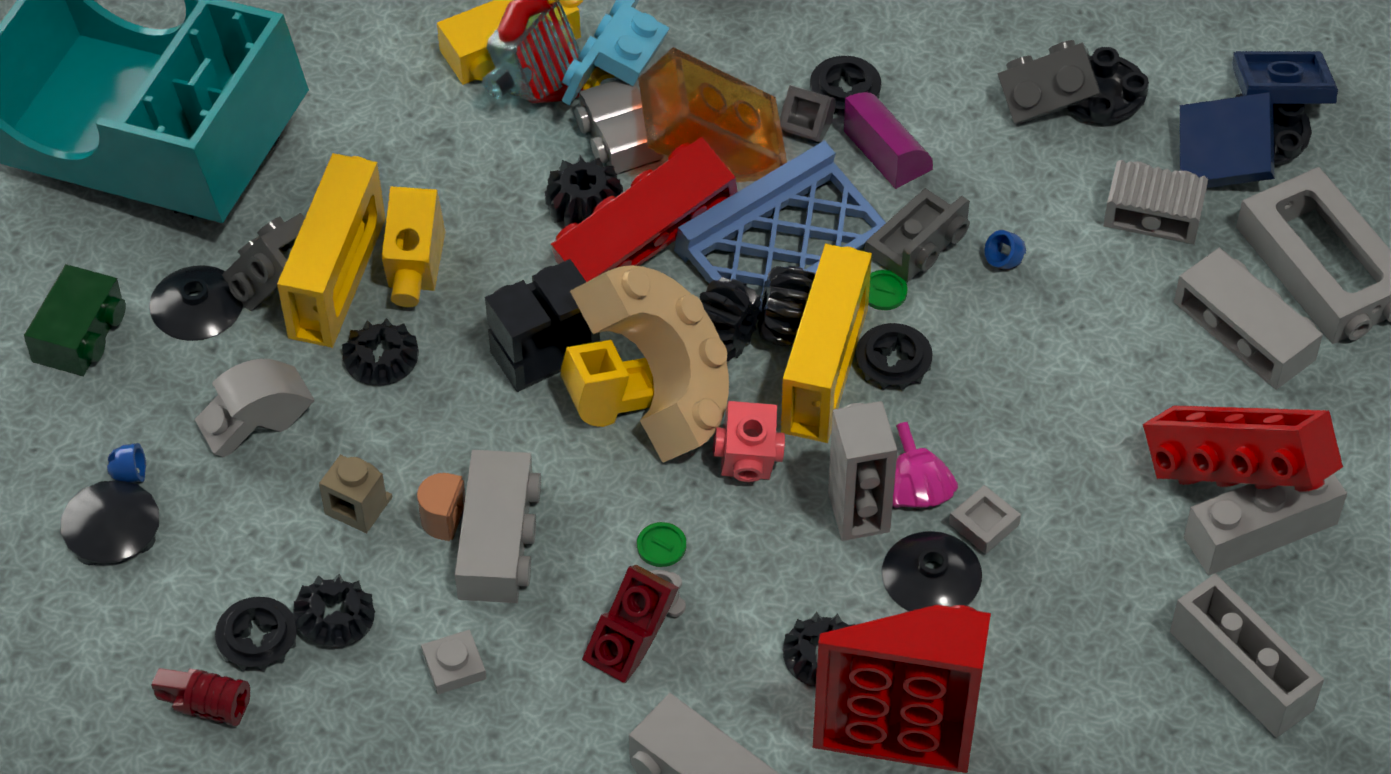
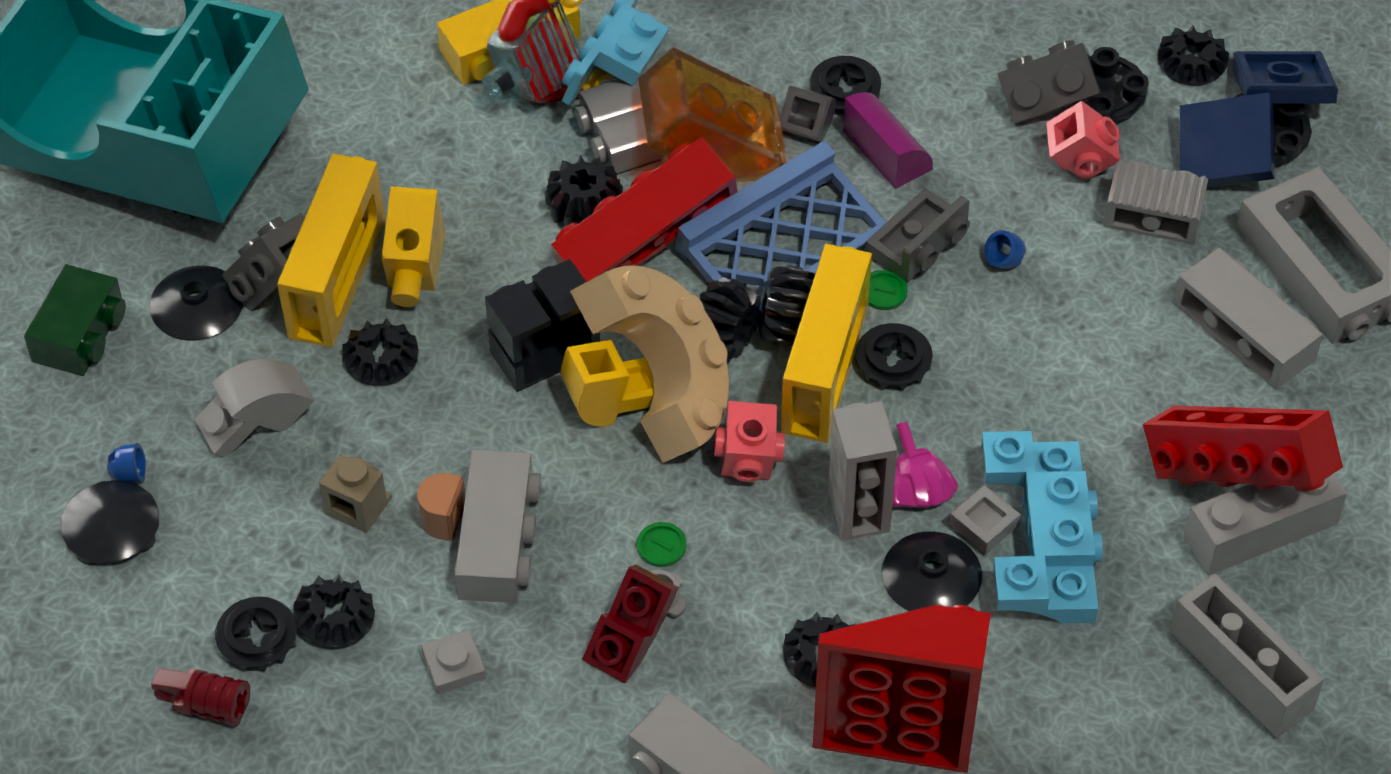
(1058, 518): none -> medium azure bracket
(1083, 141): none -> coral brick
(1188, 67): none -> black gear

